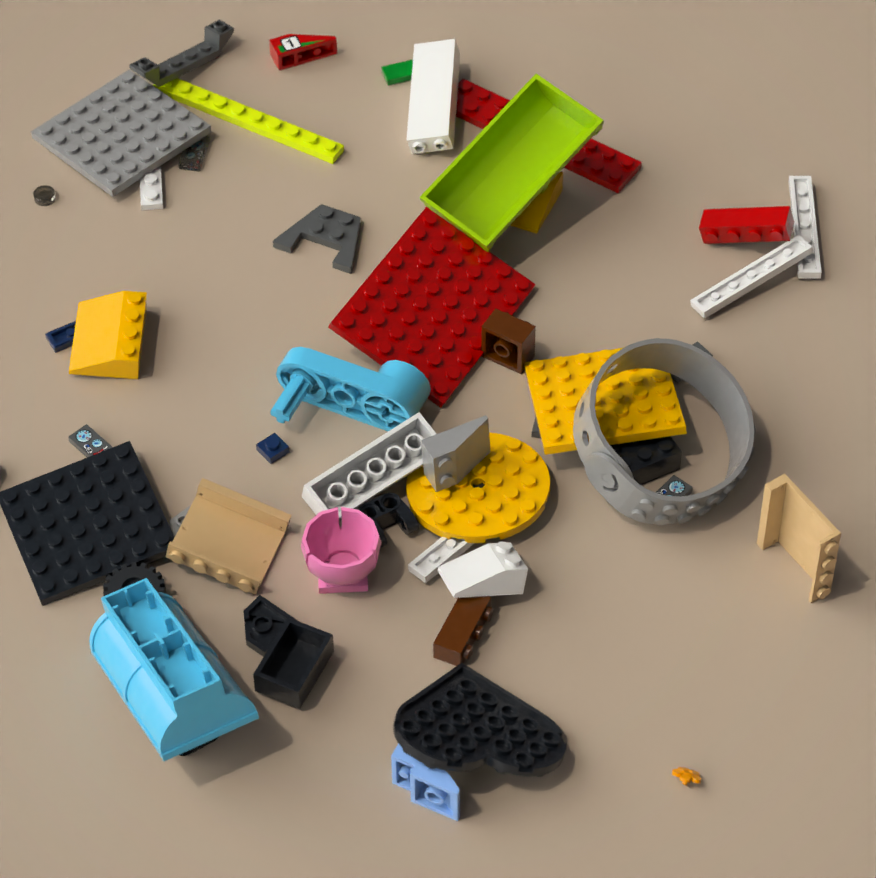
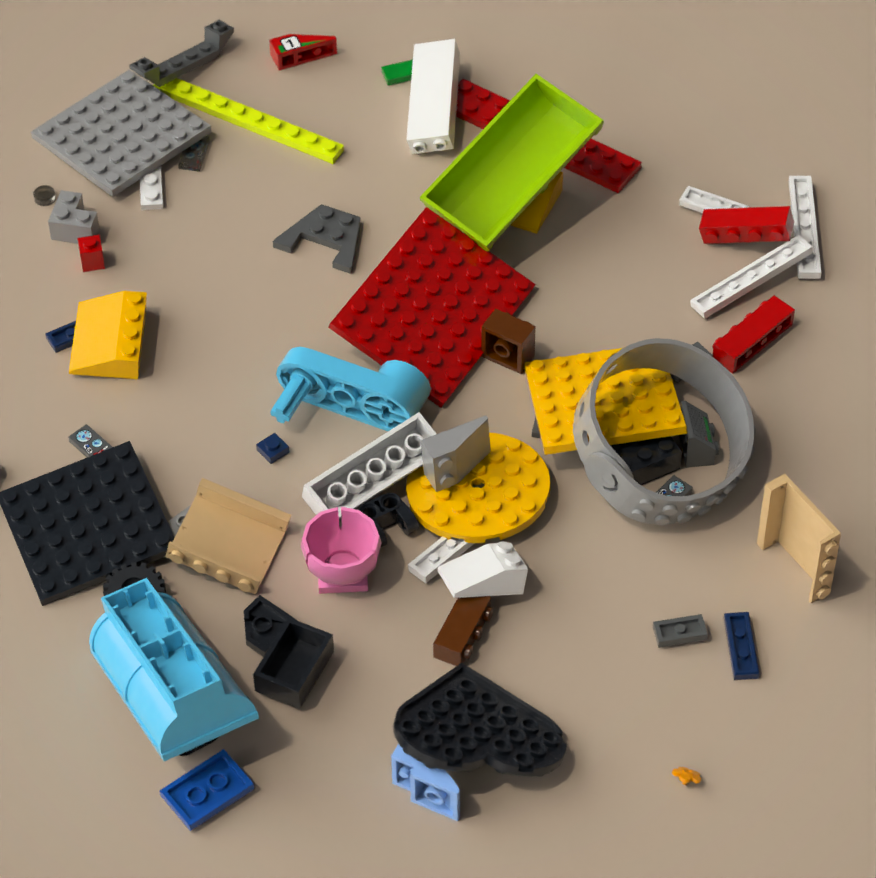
(71, 220): none -> light grey brick
(91, 253): none -> red brick
(206, 789): none -> blue plate
(680, 630): none -> dark grey plate
(698, 443): none -> dark grey slope
(700, 200): none -> white plate
(741, 646): none -> dark blue tile
(753, 333): none -> red brick

